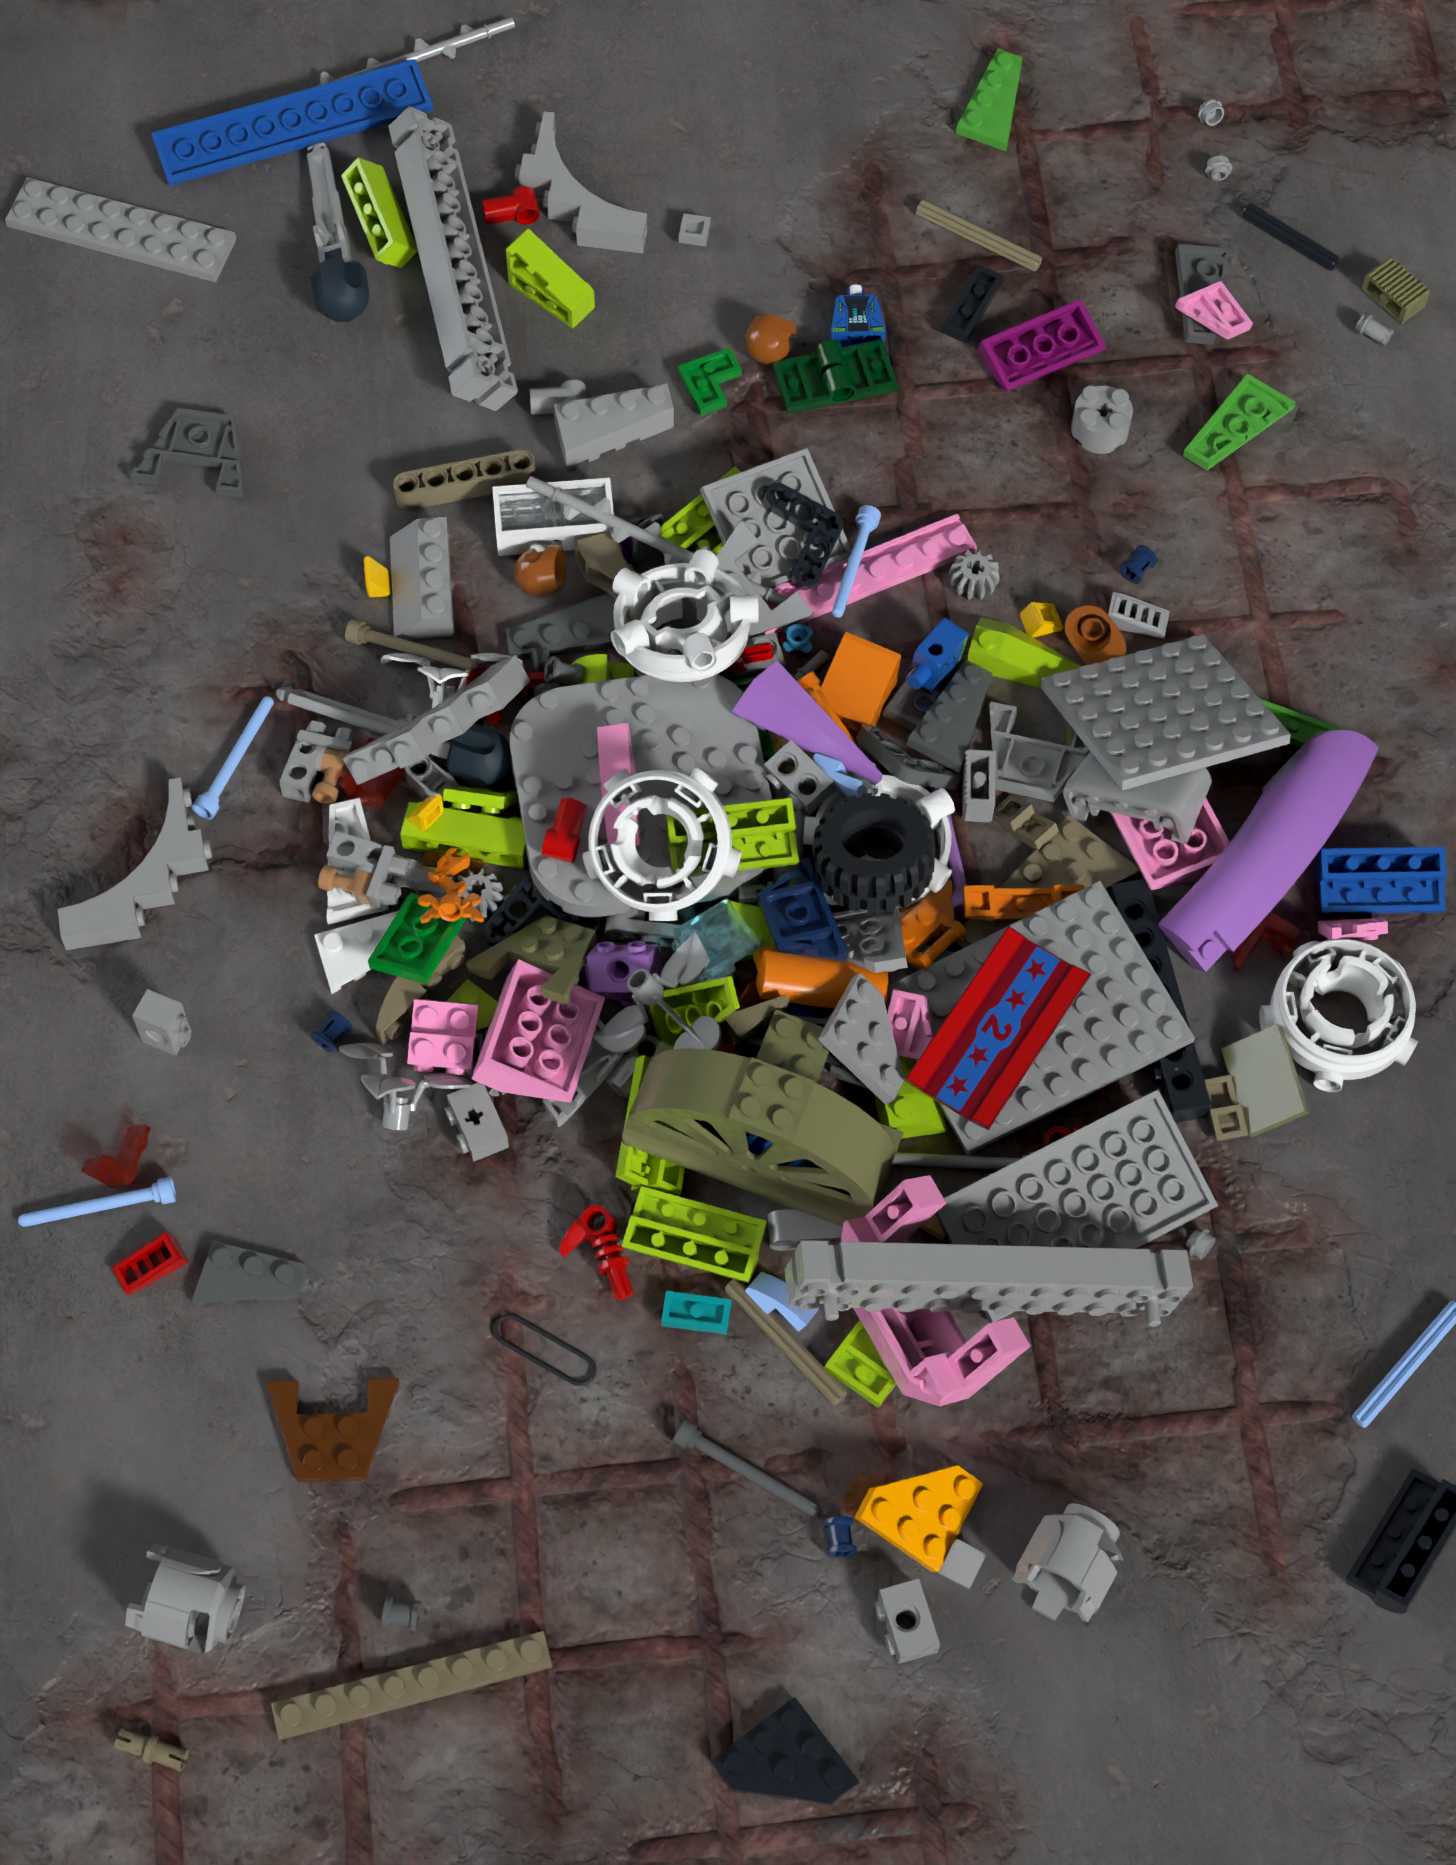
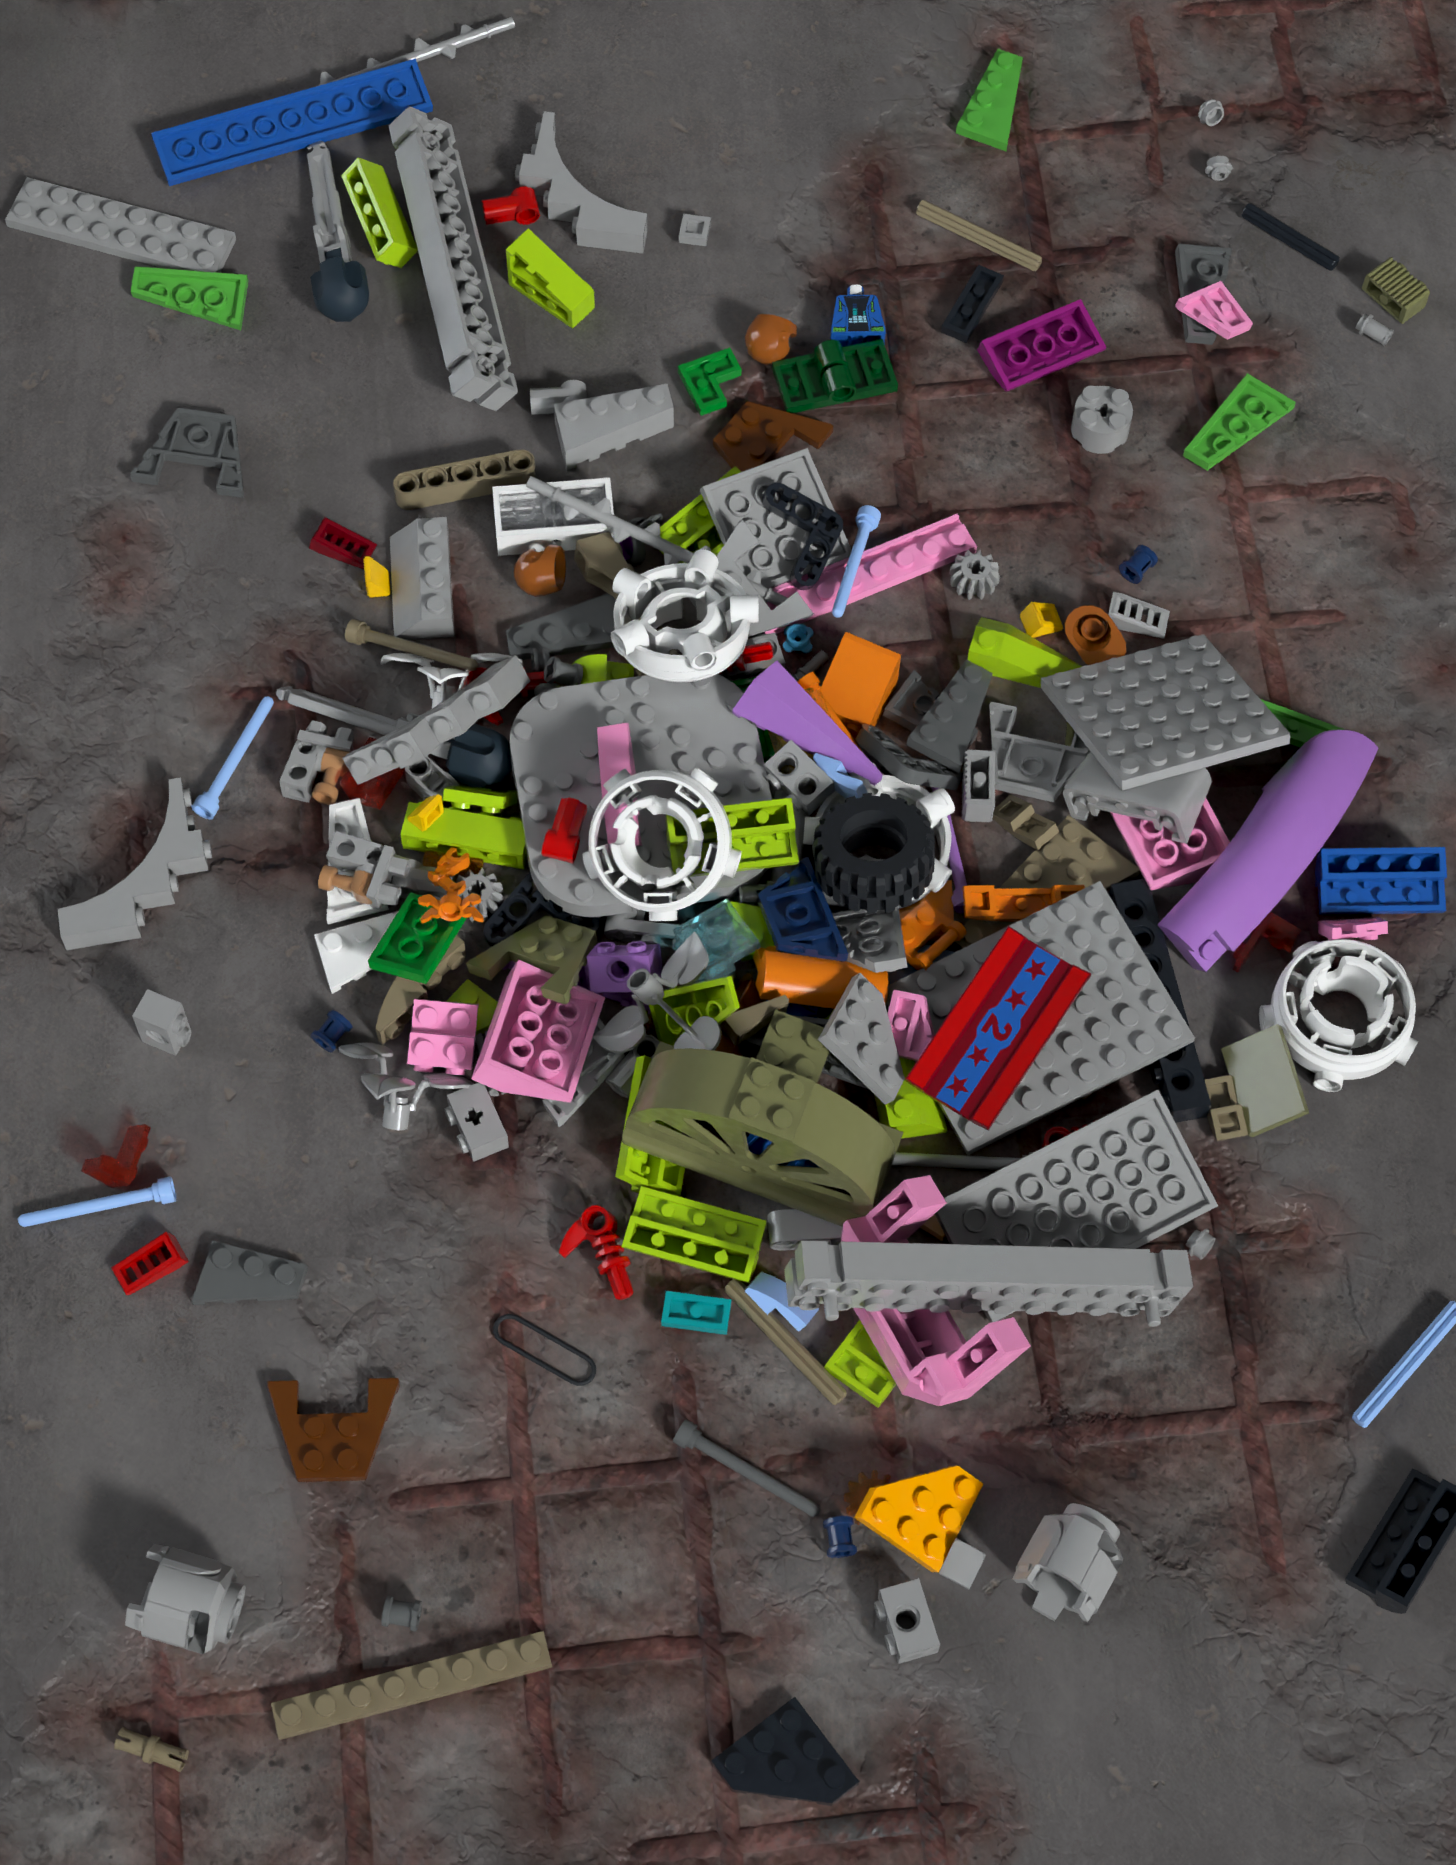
(196, 293): none -> bright green wing
(333, 551): none -> dark red slope
(760, 433): none -> reddish brown wing
(928, 665): blue torso -> none

